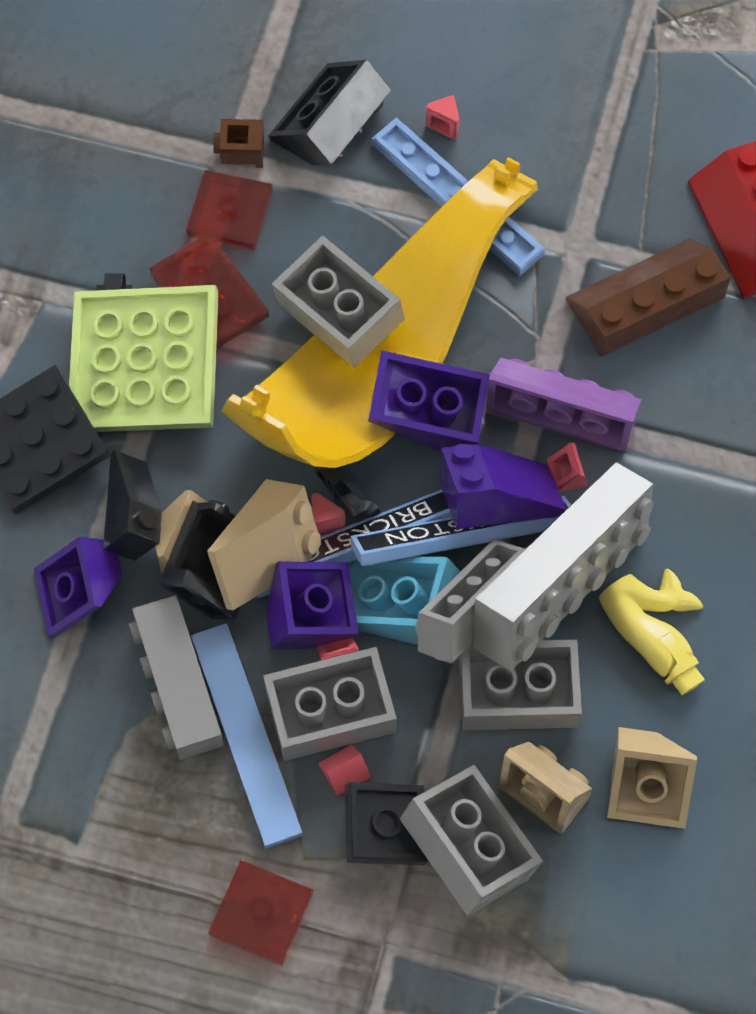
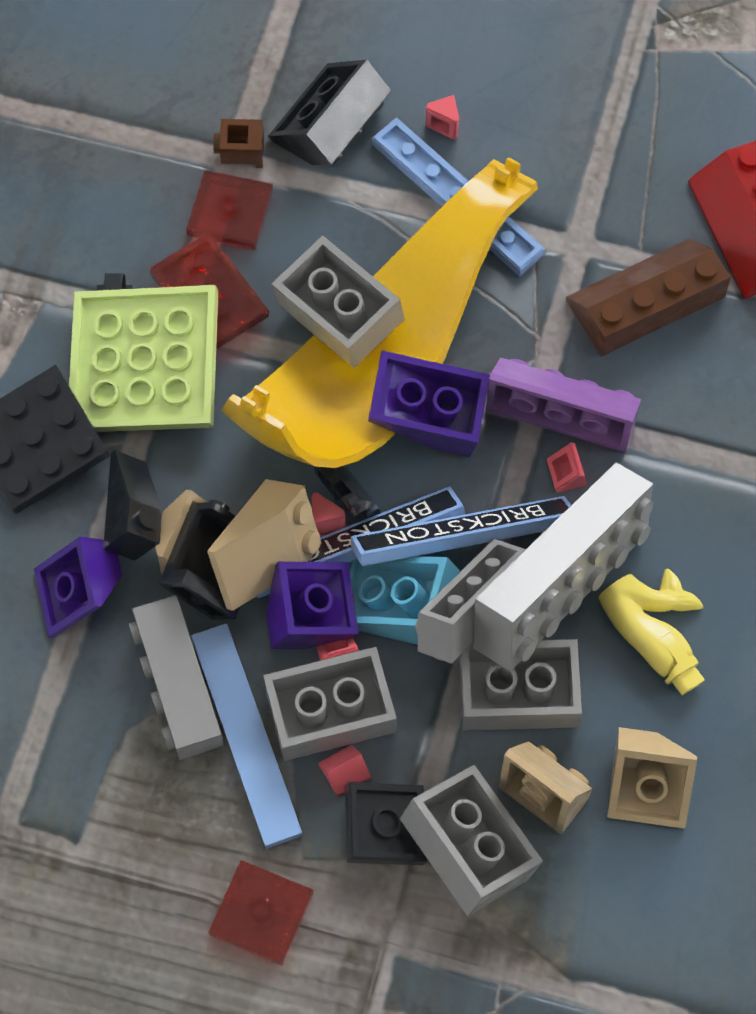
(496, 487): dark purple slope -> none

